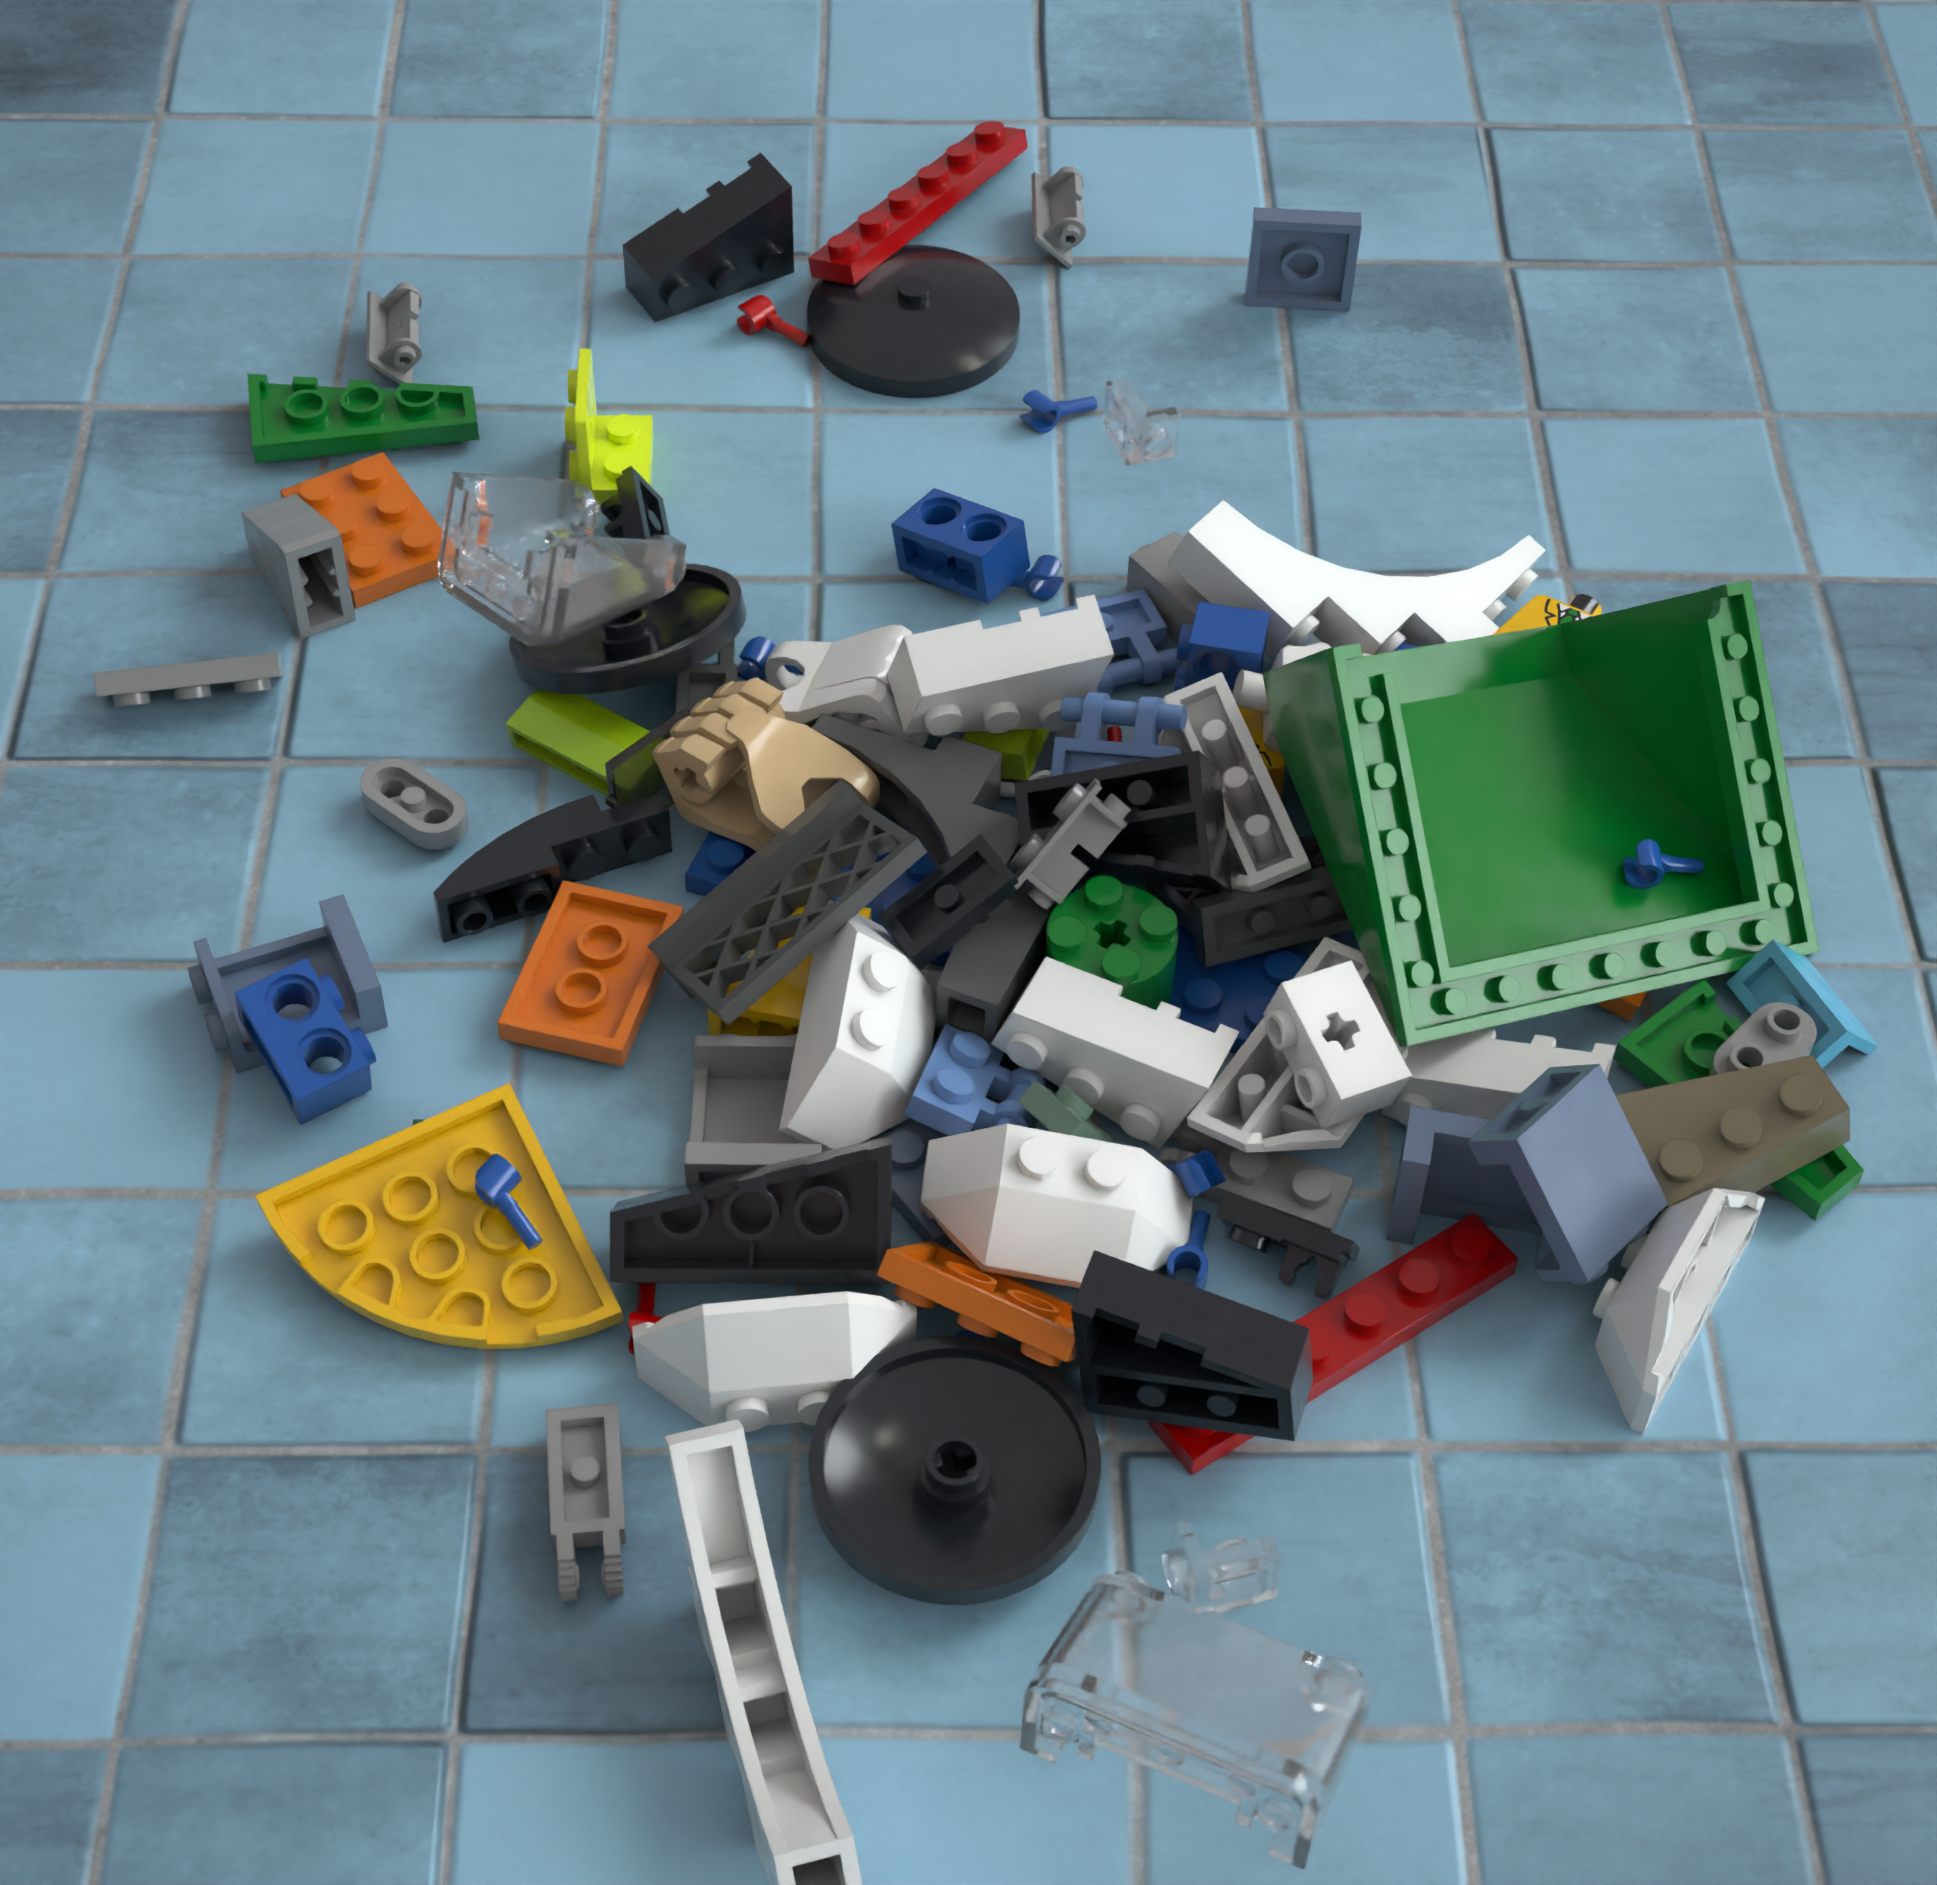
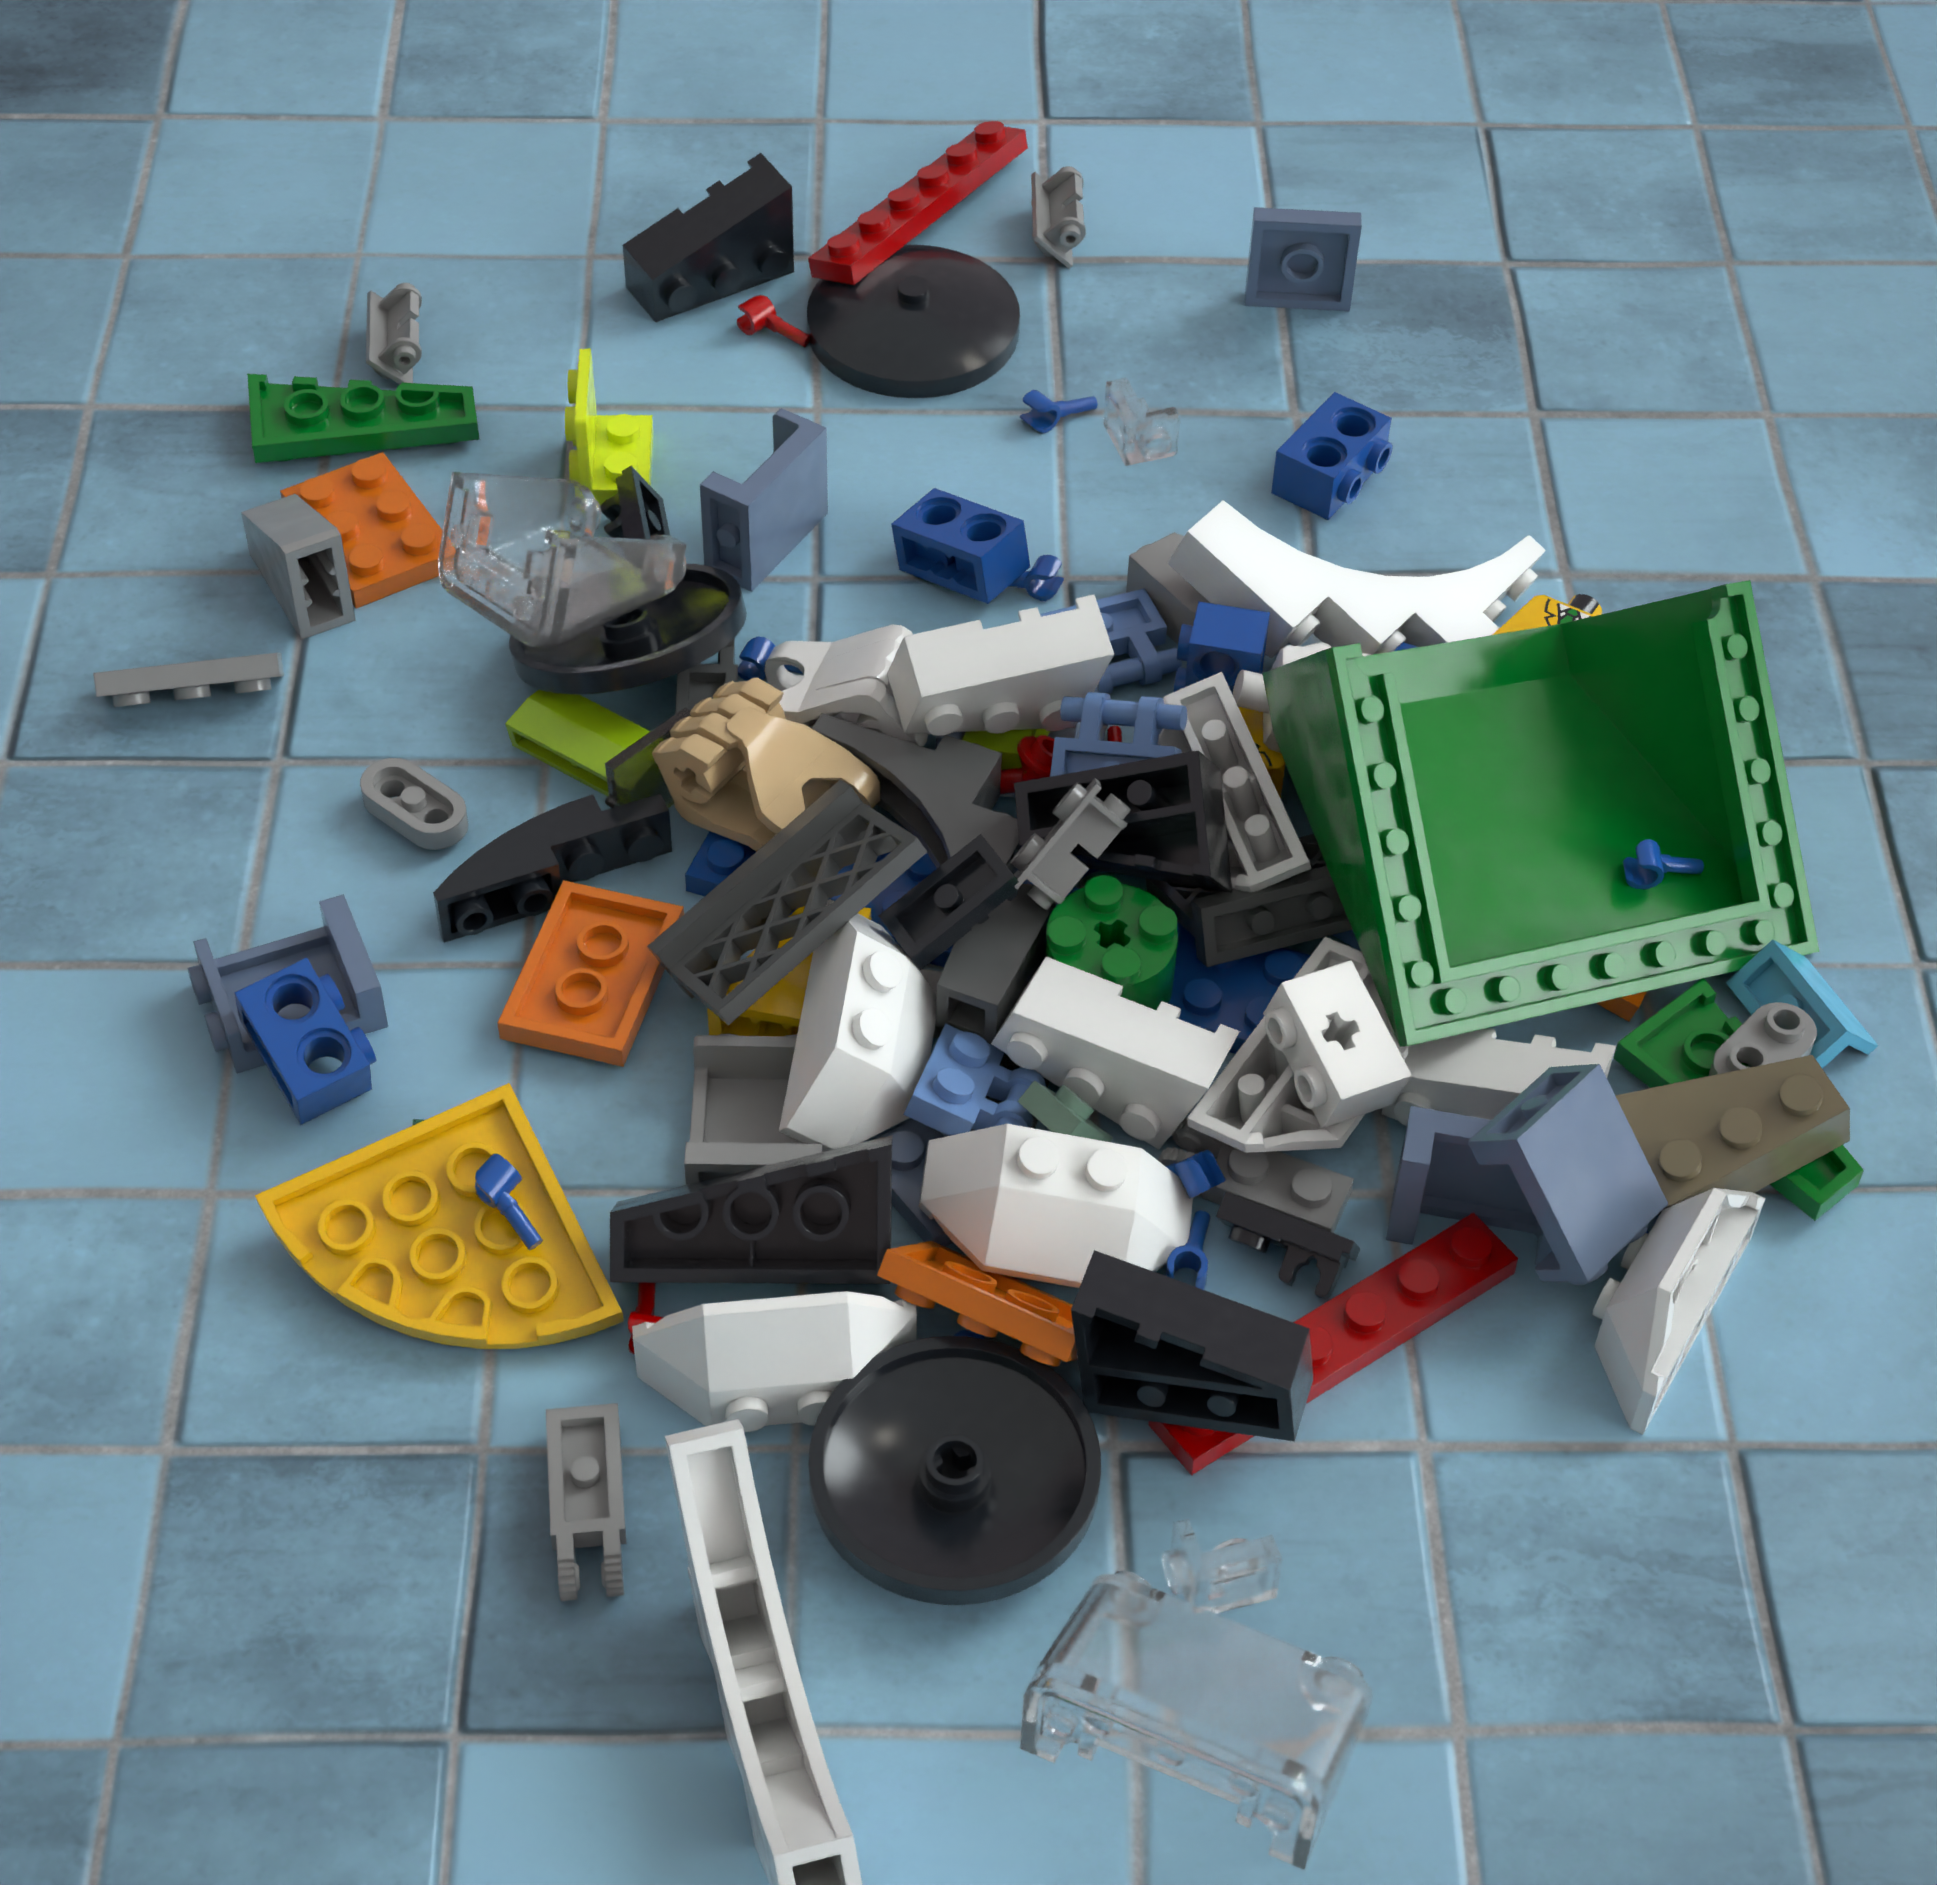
(761, 521): none -> sand blue panel
(1035, 759): none -> red plate
(1332, 456): none -> blue brick

